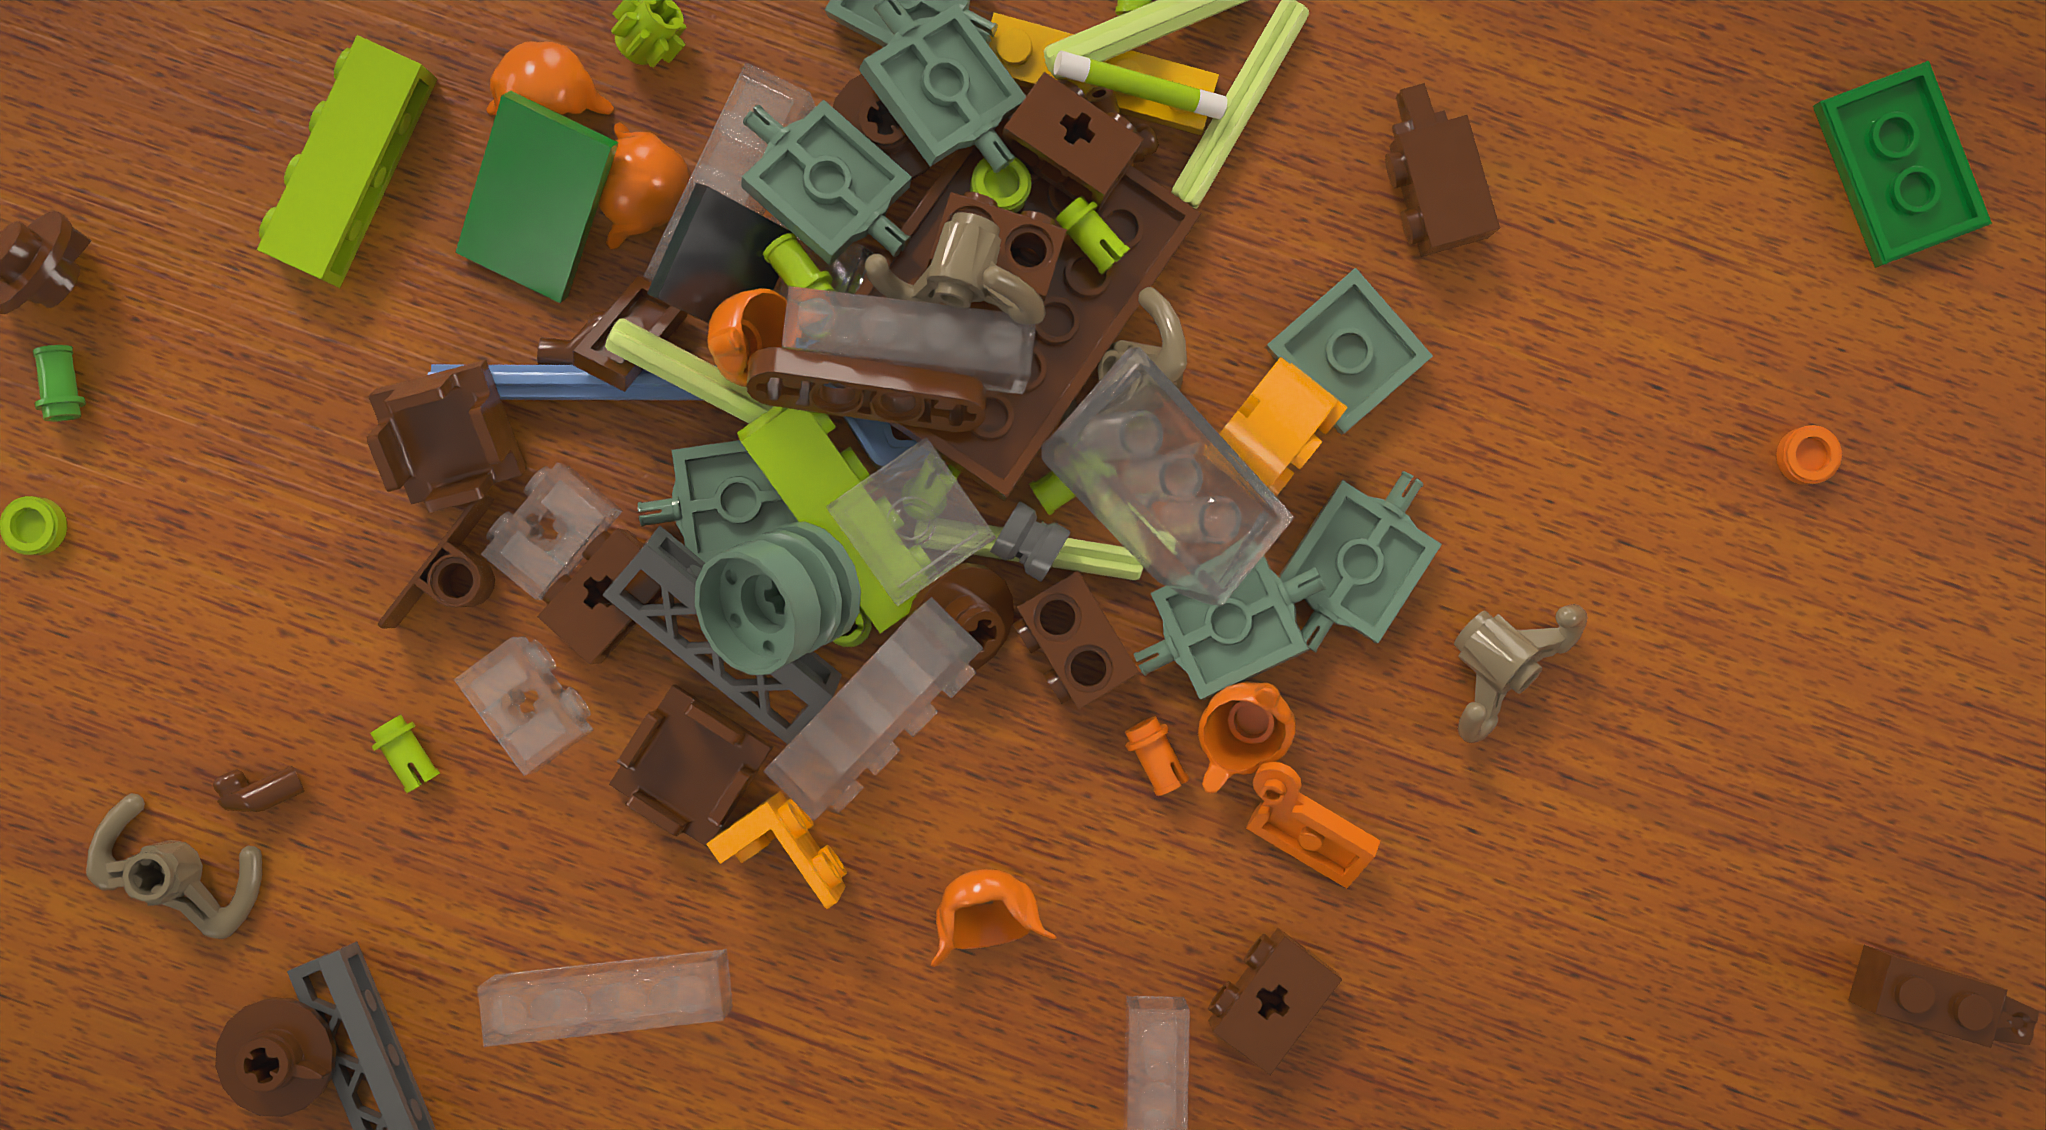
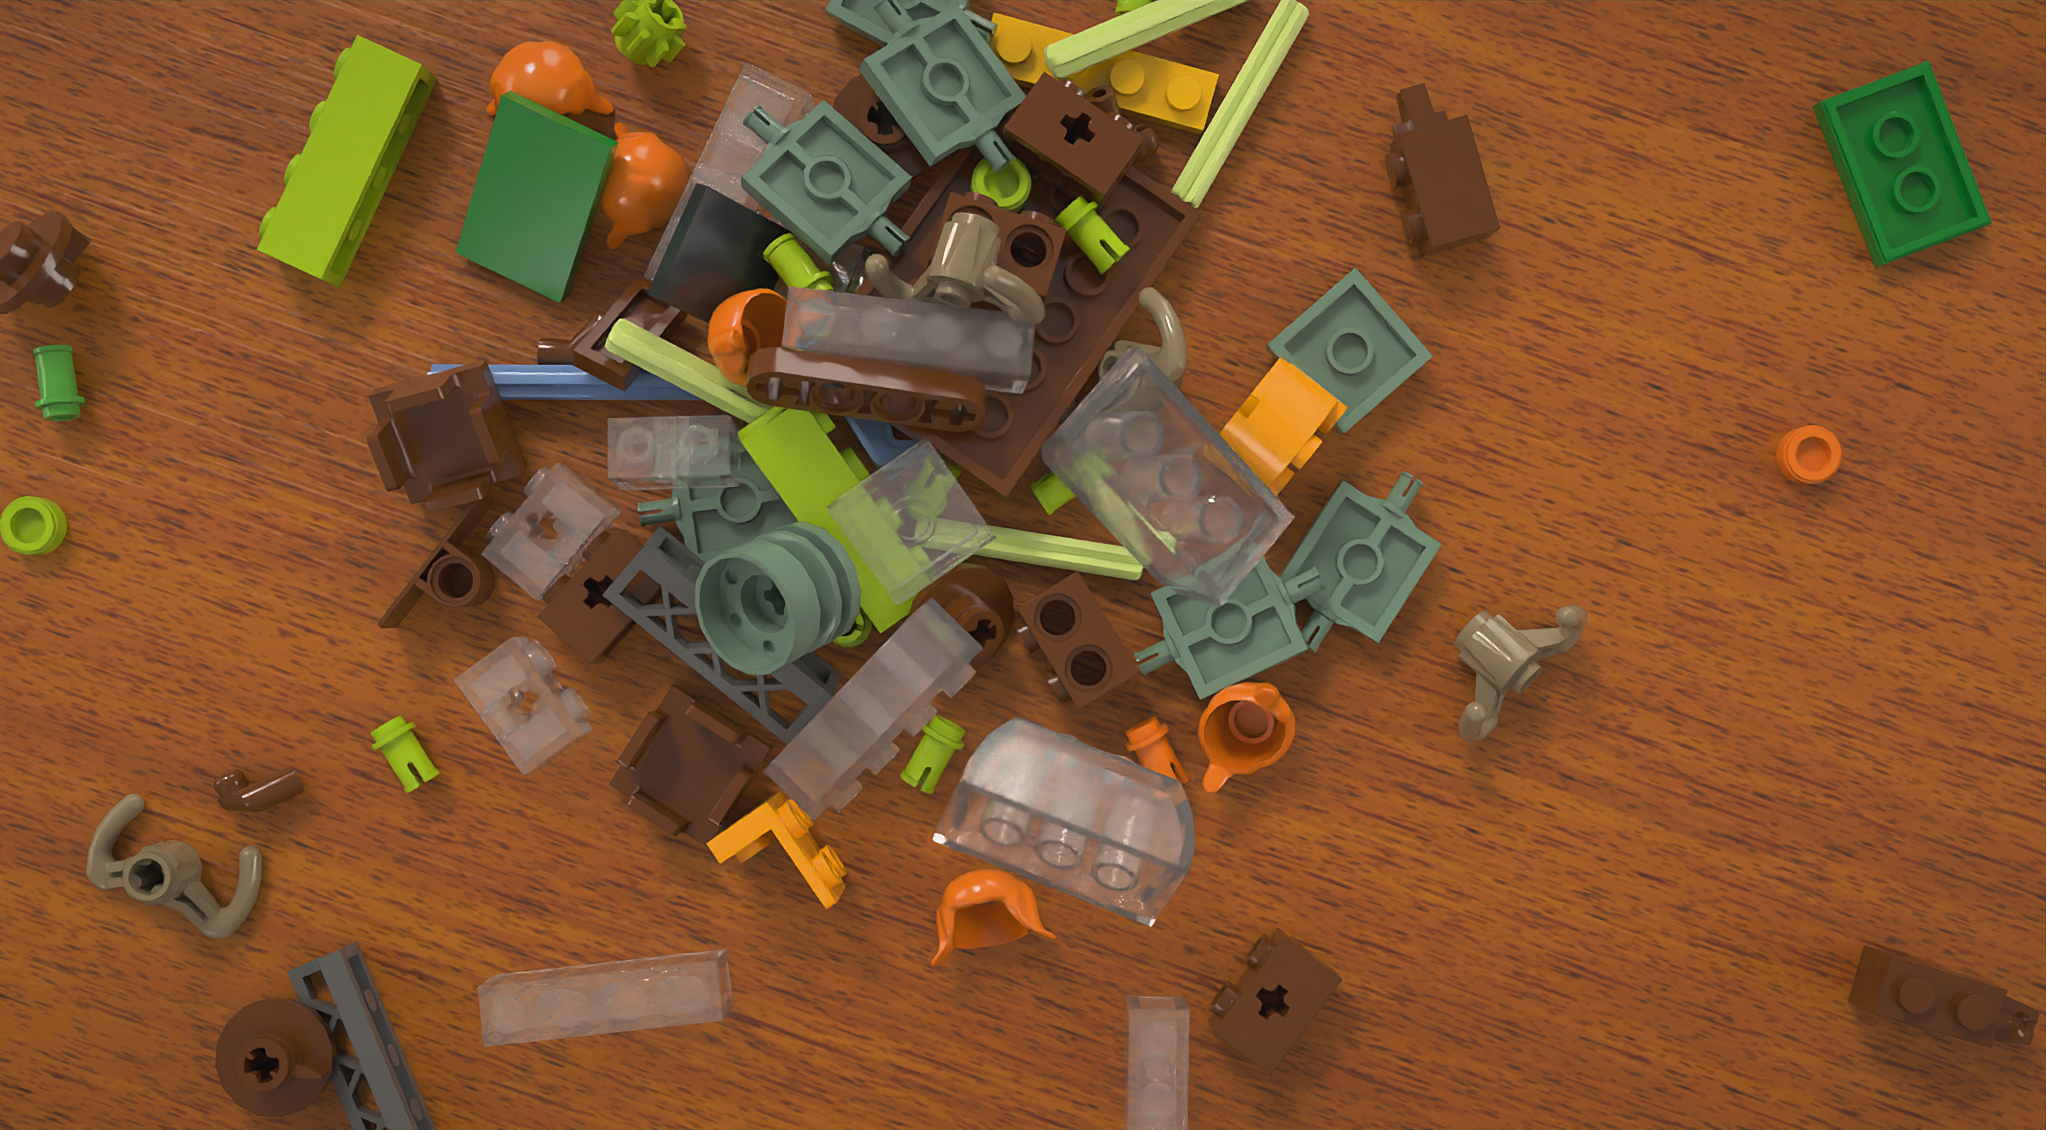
(673, 452): none -> clear brick
(933, 753): none -> lime pin
(1030, 541): dark grey wheel -> none
(1072, 819): none -> clear windscreen
(1140, 85): lime bar -> none
(1308, 828): orange hinge -> none

